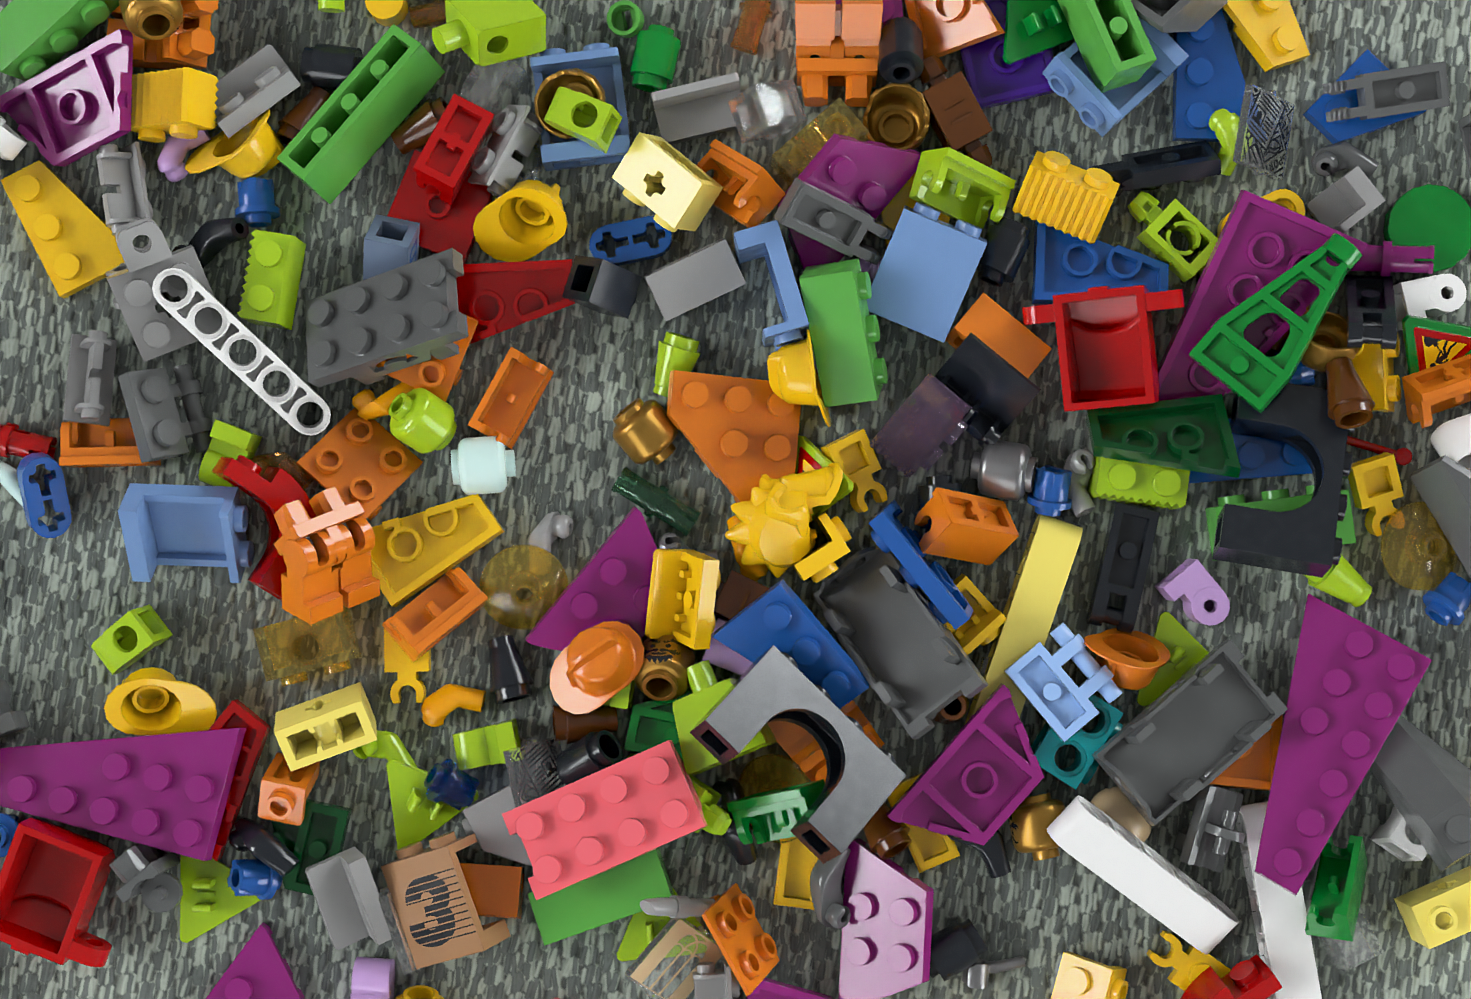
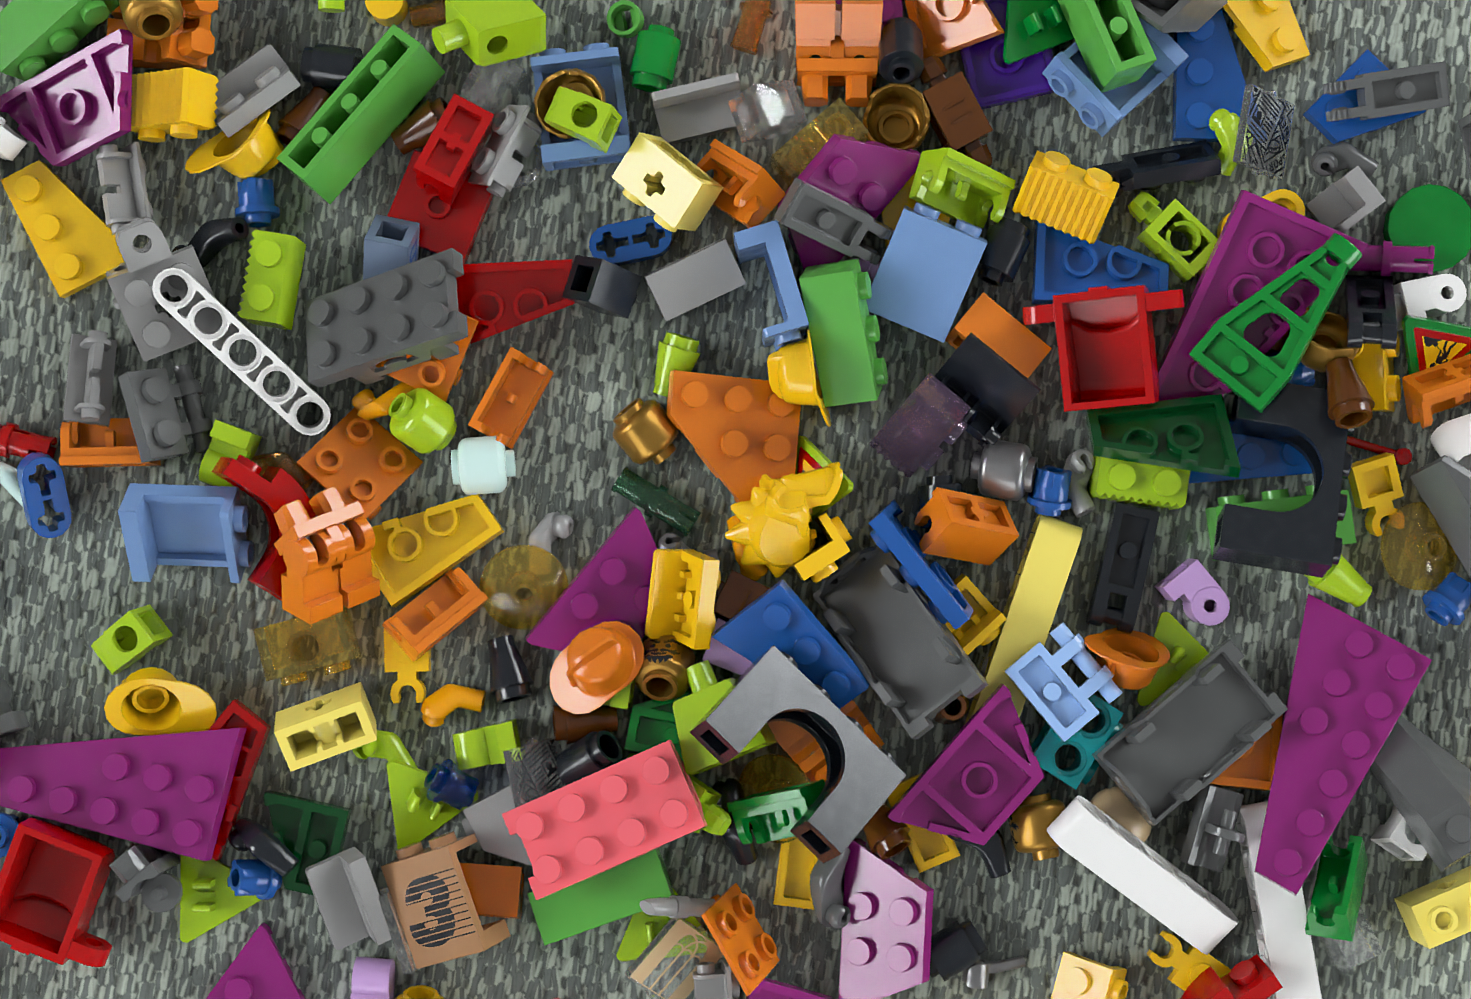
(174, 152): lavender arm -> none
(285, 792): orange bracket -> none
(521, 221): yellow piece -> none
(858, 464): yellow plate -> none

